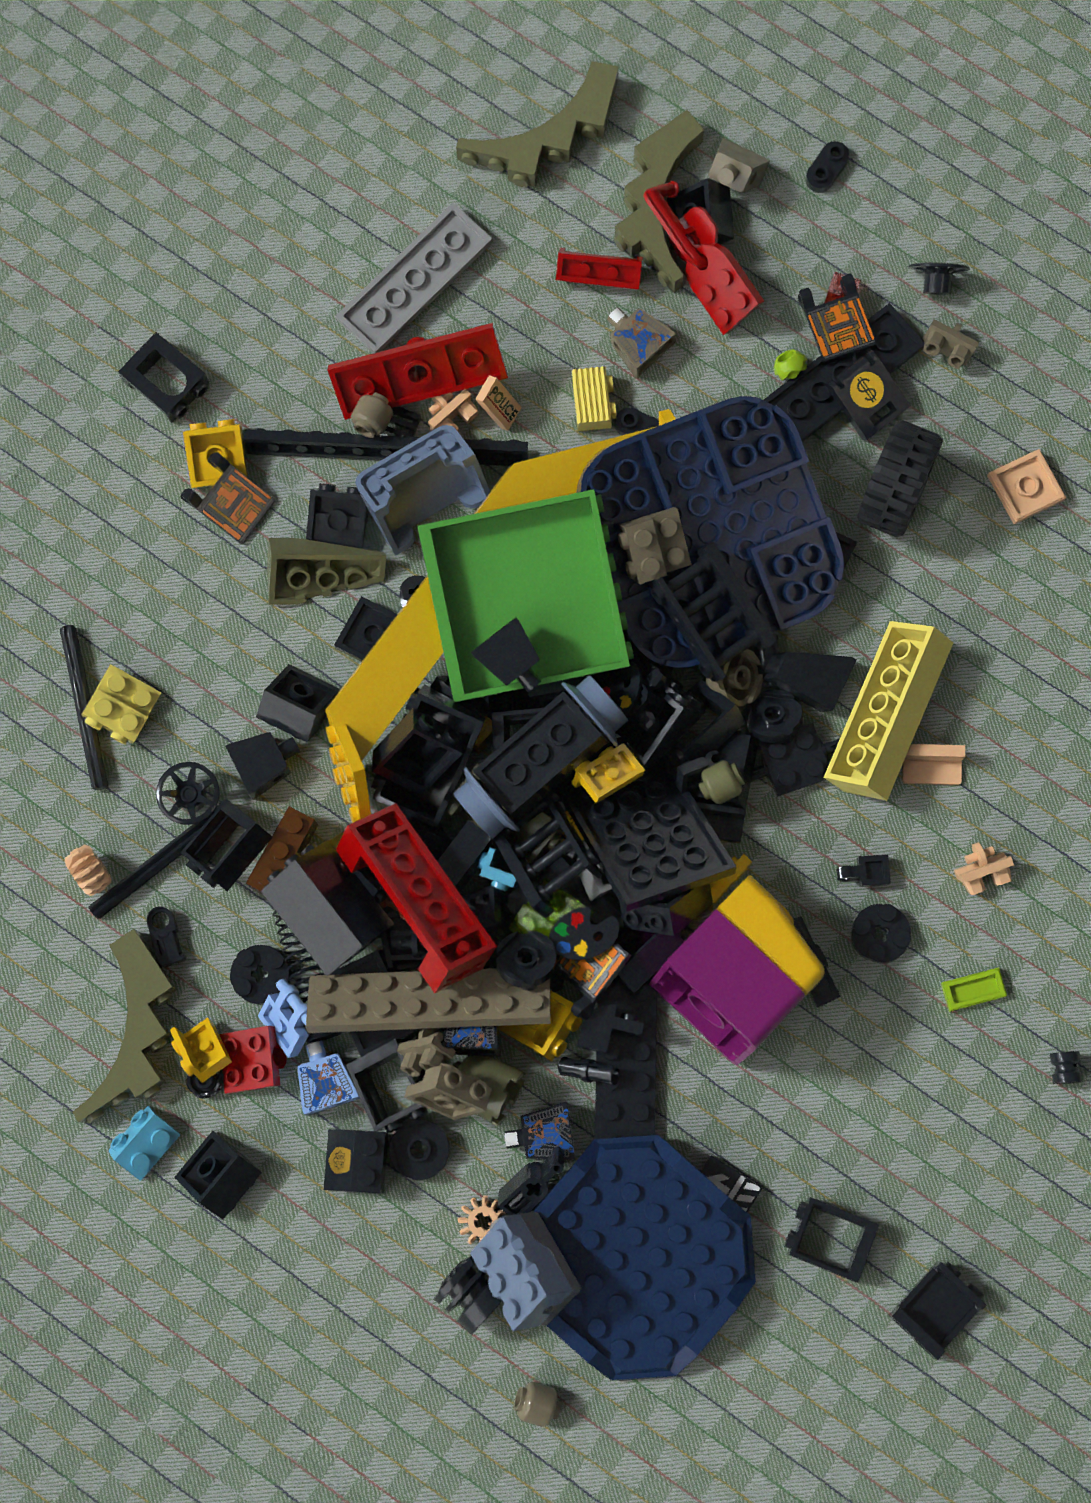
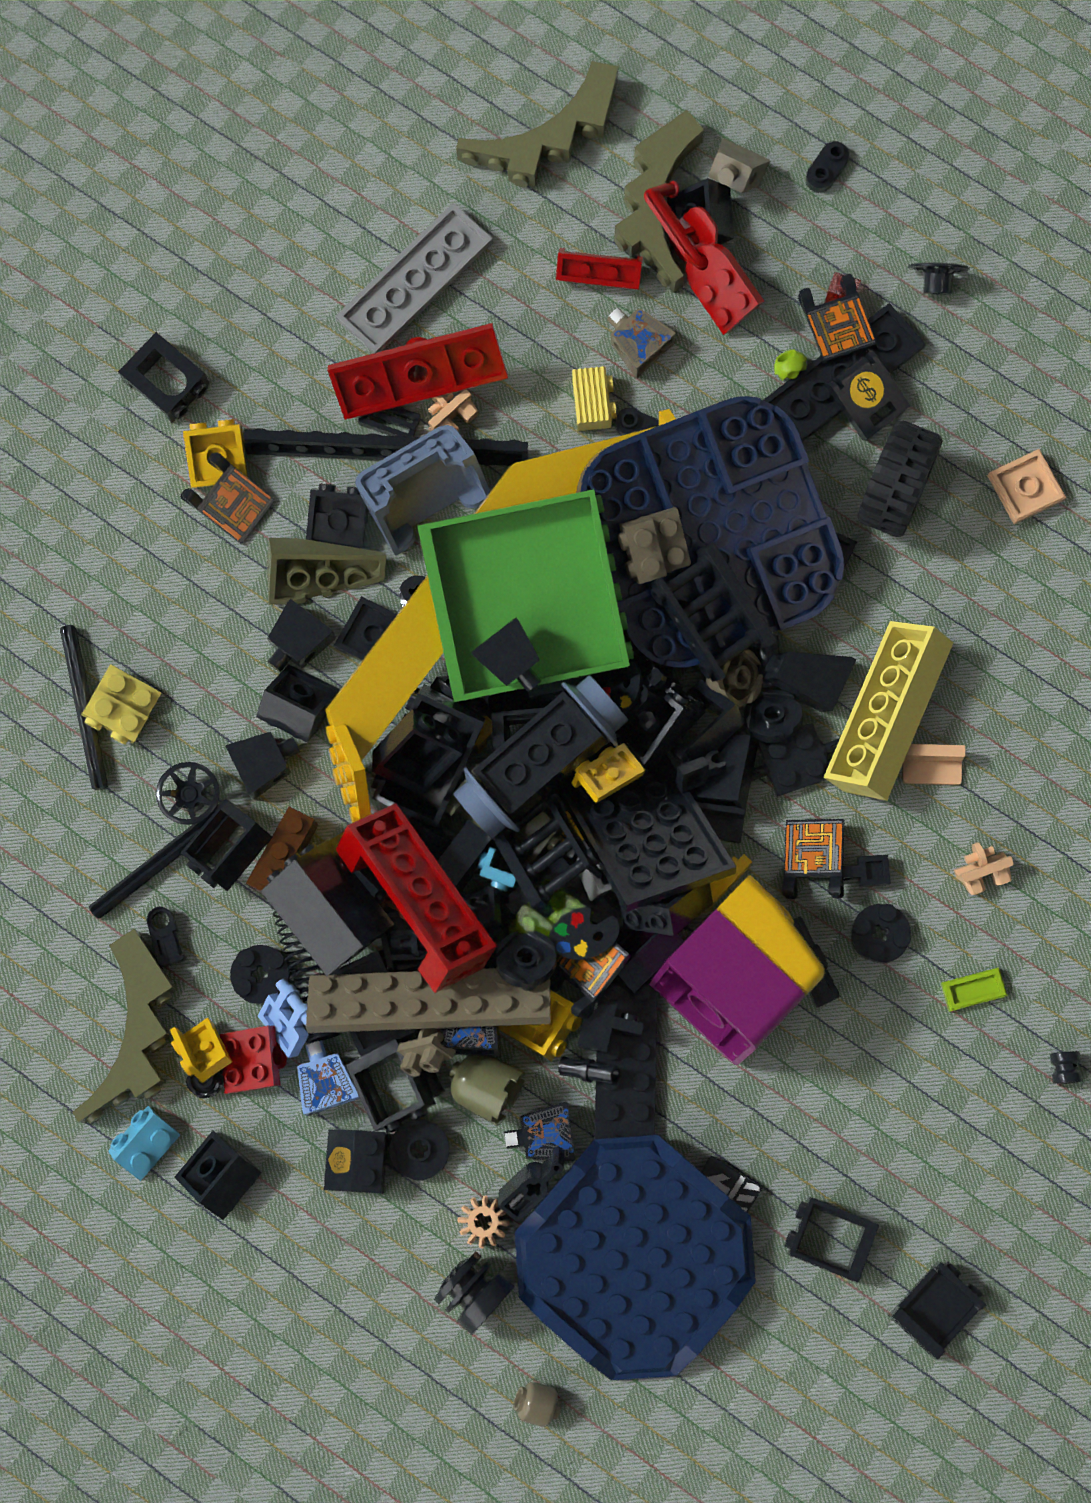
(88, 870): light nougat gear -> none
(297, 637): none -> black torso
(371, 415): dark tan head -> none
(450, 1092): dark tan plate -> none
(498, 403): light nougat tile -> none
(525, 1270): sand blue piece -> none
(721, 782): olive head -> none
(814, 851): none -> flag
(950, 343): dark tan hips -> none

